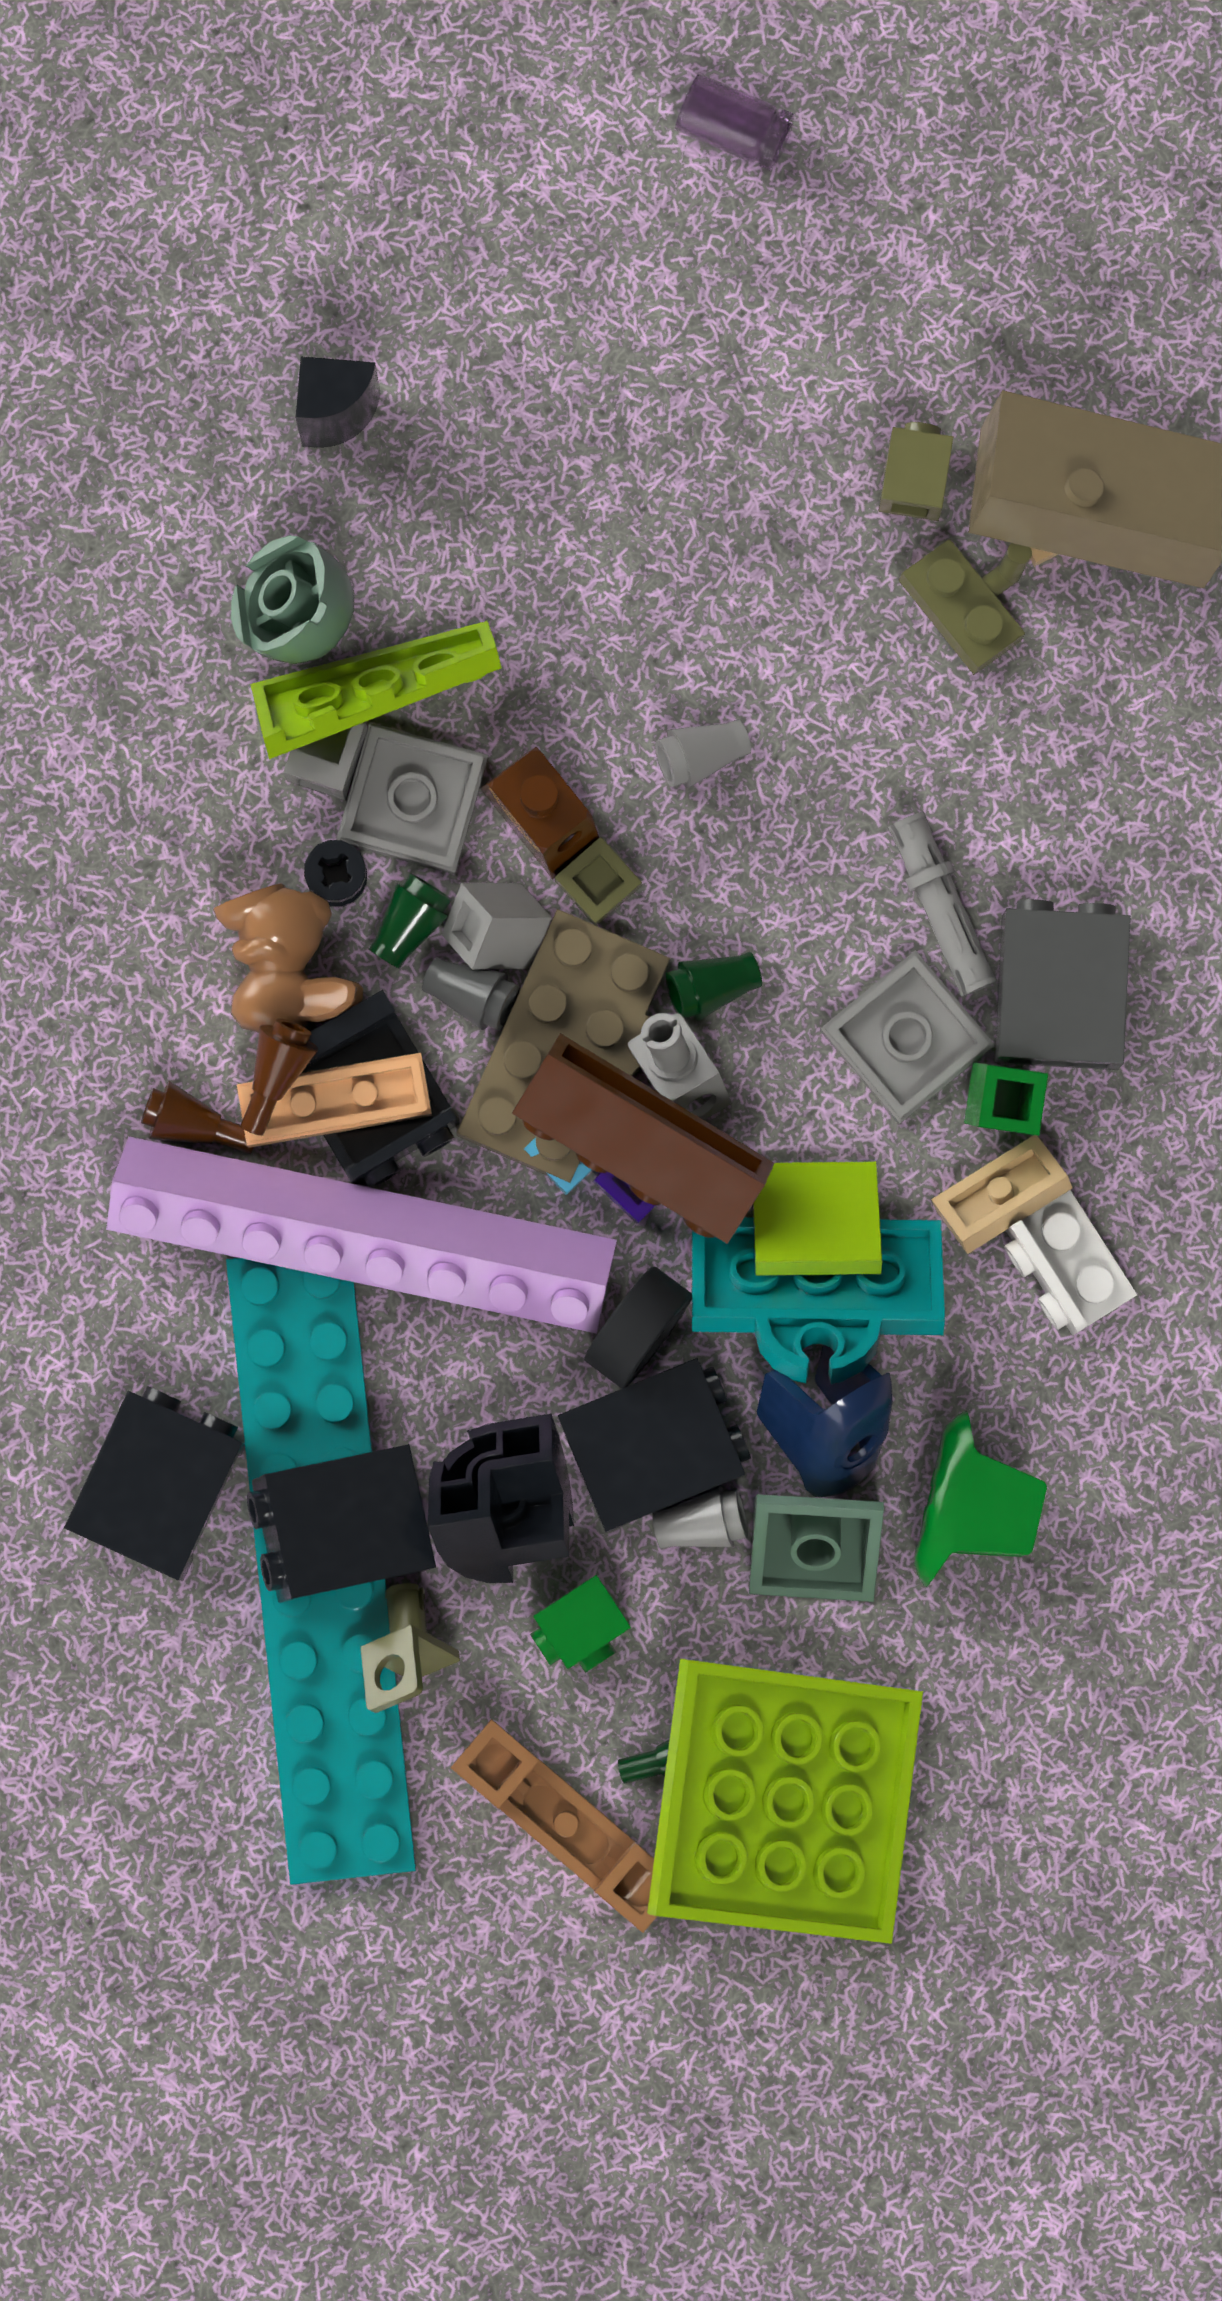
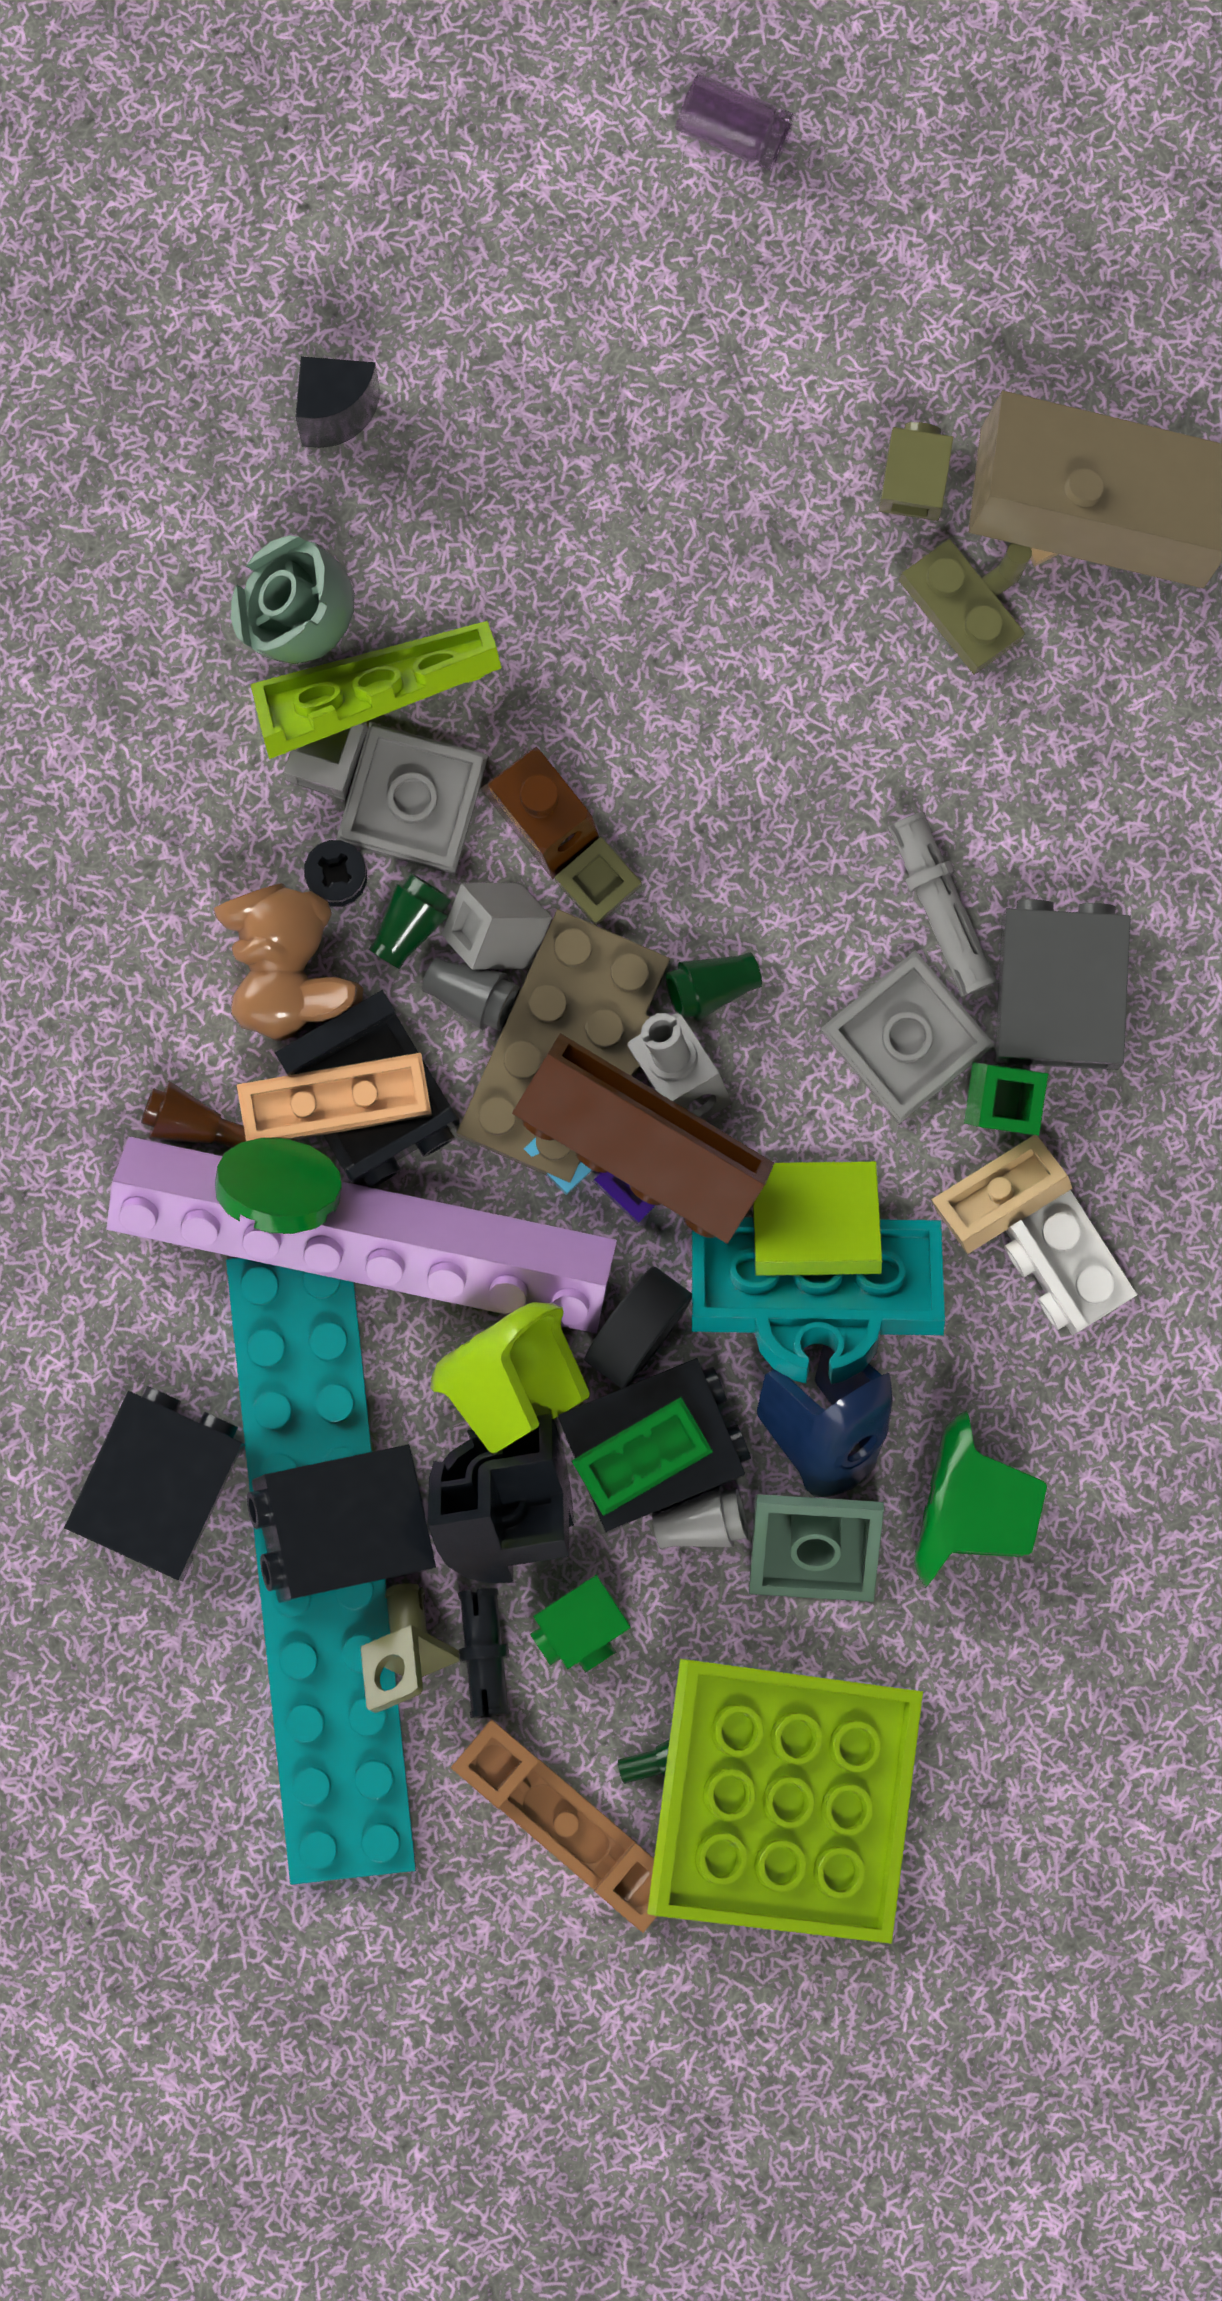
(278, 1185): none -> green tile
(280, 1059): reddish brown cone -> none
(484, 1653): none -> black pin
(512, 1375): none -> lime piece
(642, 1456): none -> green plate
(699, 751): light grey cone -> none

